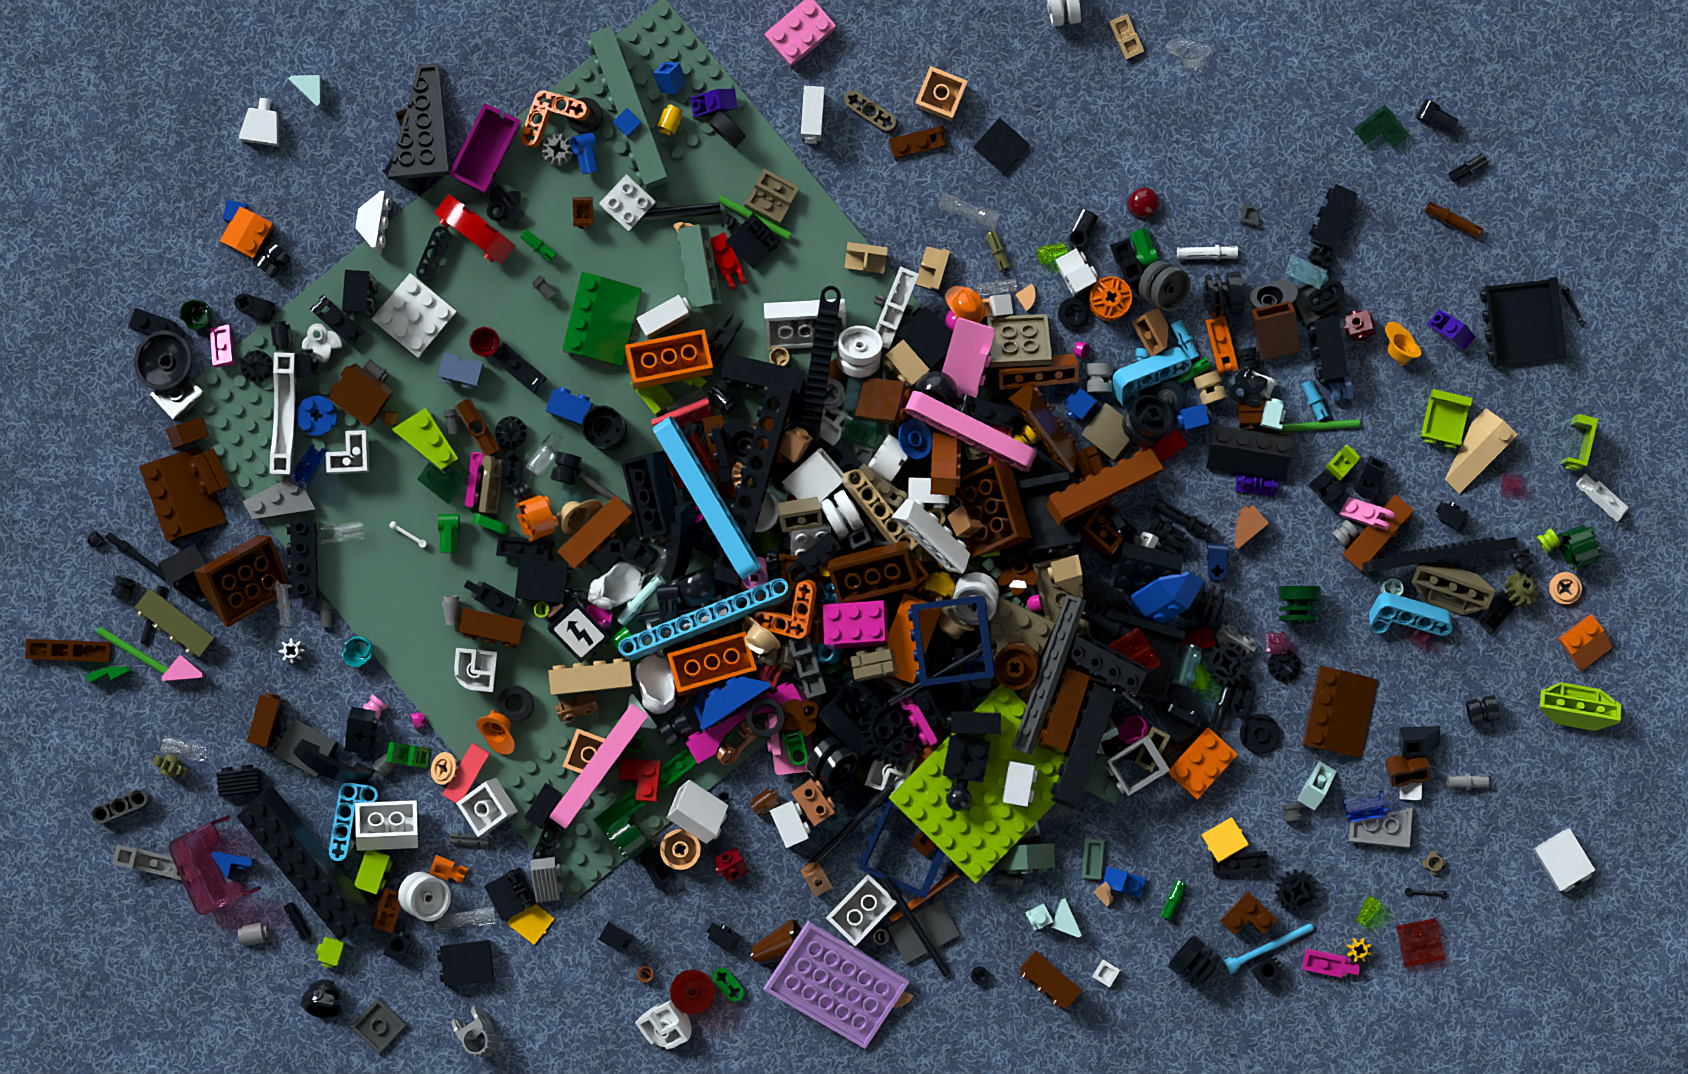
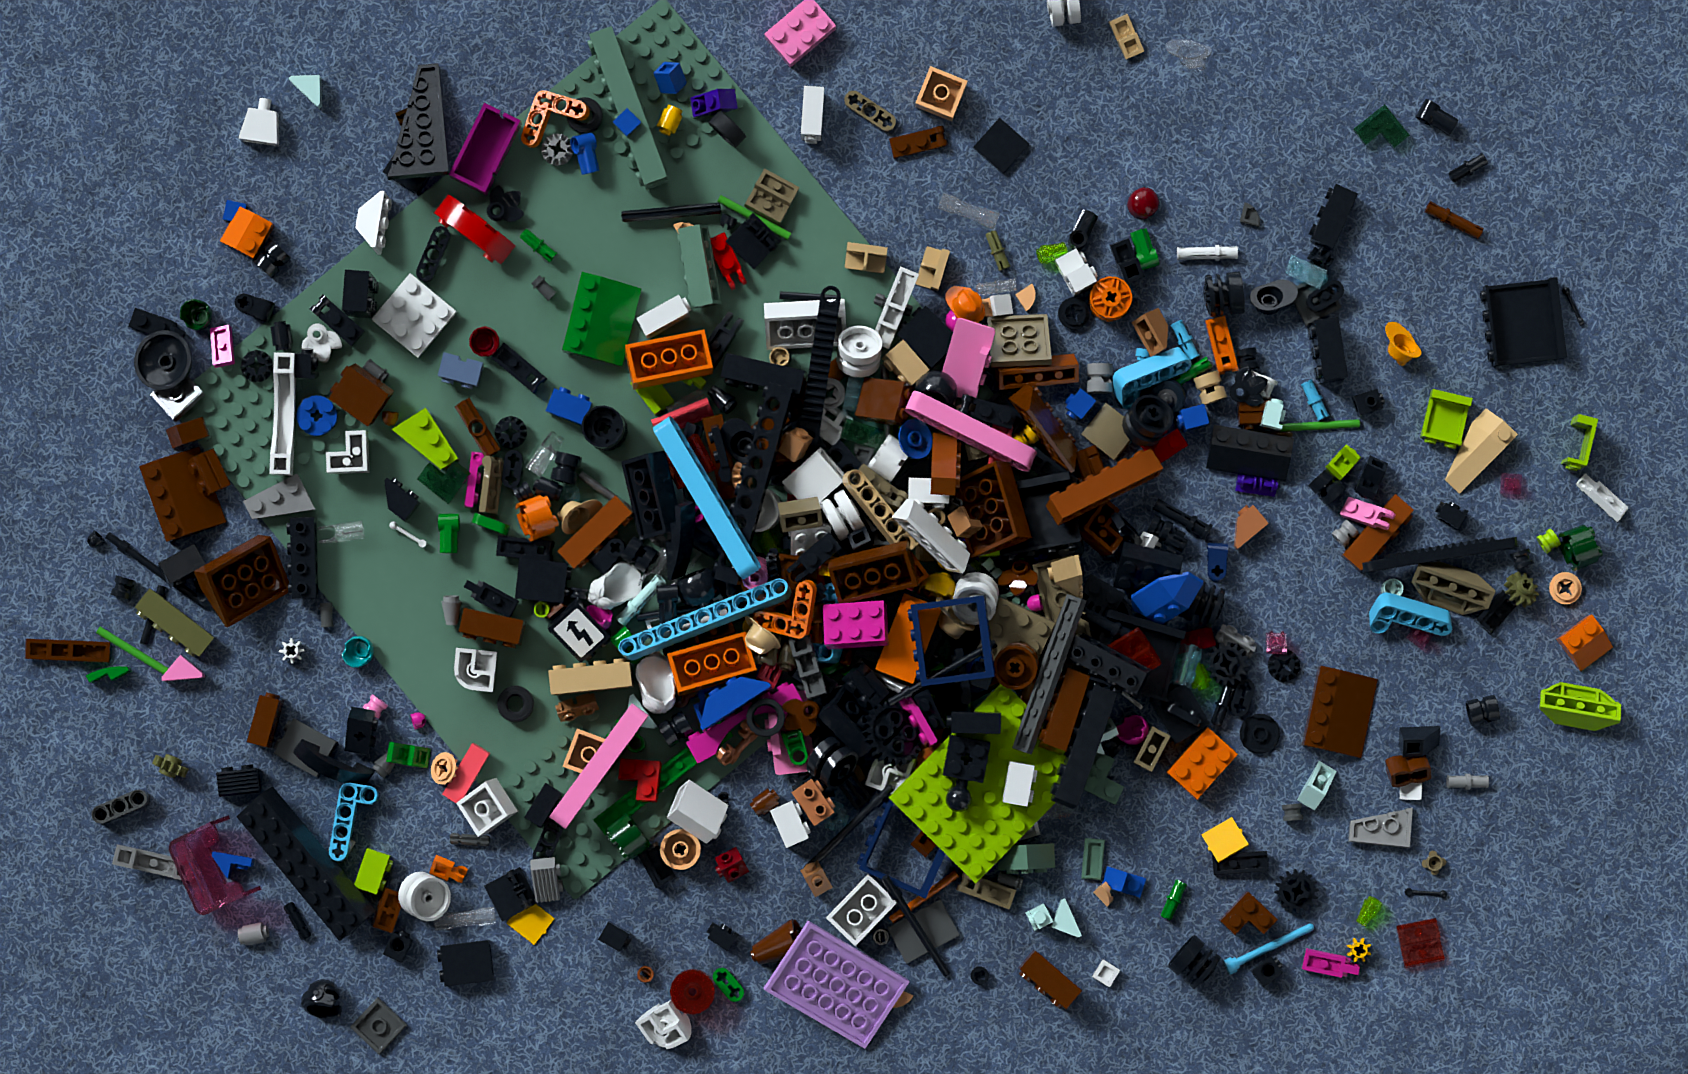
(183, 748): clear piece -> none
(284, 605): clear pin -> none
(308, 467): clear blue hinge -> none
(330, 952): lime brick -> none
(386, 825): white brick -> none
(399, 501): none -> black slope
(451, 421): dark grey pin -> none
(469, 1033): light grey piece -> none
(496, 732): orange piece -> none
(547, 488): none -> black brick
(583, 212): reddish brown bracket -> none
(627, 202): white hinge -> none
(803, 296): none -> black bar
(874, 664): dark tan brick -> none
(988, 891): none -> dark tan plate
(1081, 346): dark pink hinge -> none
(1122, 785): light grey window -> none
(1164, 286): dark grey wheel -> none
(1276, 330): reddish brown brick -> none
(1299, 604): dark green wheel -> none
(1341, 390): medium blue wheel -> none
(1360, 325): dark red brick -> none
(1365, 807): clear blue hinge -> none
(1368, 402): none -> black brick
(1451, 330): dark purple slope -> none
(1564, 860): white brick -> none

